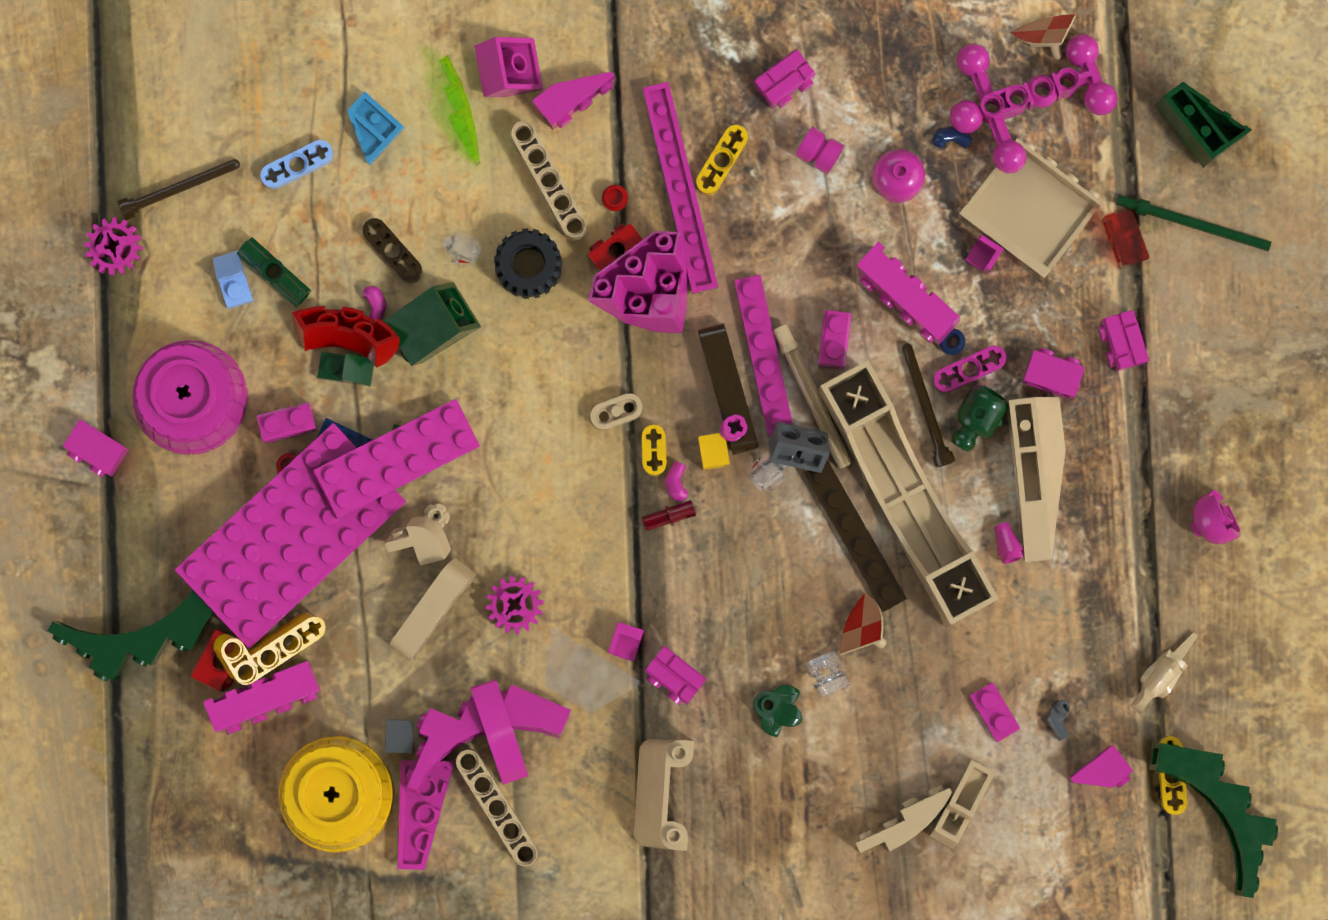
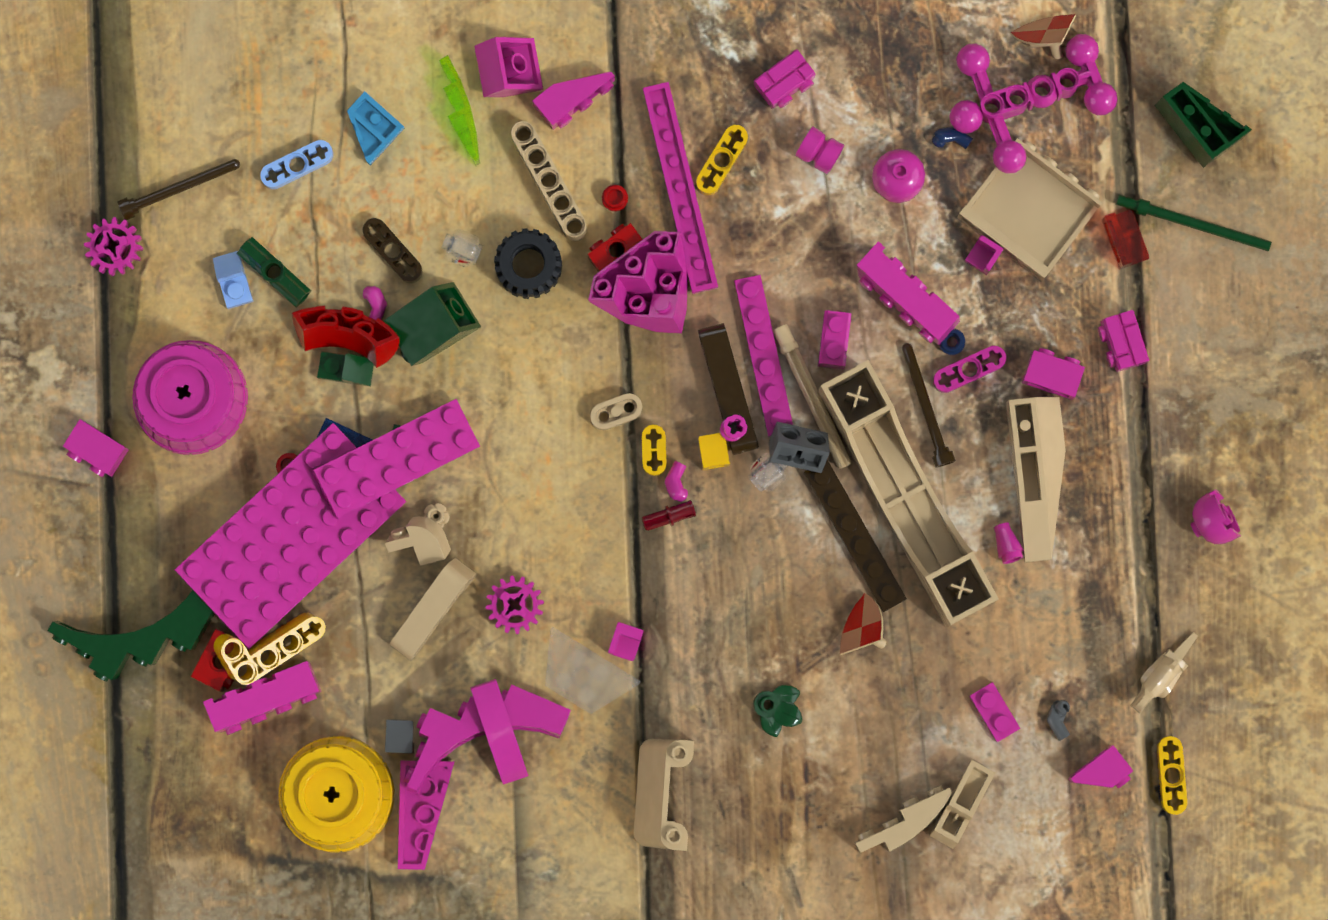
(287, 423): dark pink brick -> none
(485, 800): tan beam -> none
(675, 675): dark pink brick -> none
(829, 683): clear wheel -> none
(979, 415): dark green piece -> none
(1245, 831): dark green arch -> none

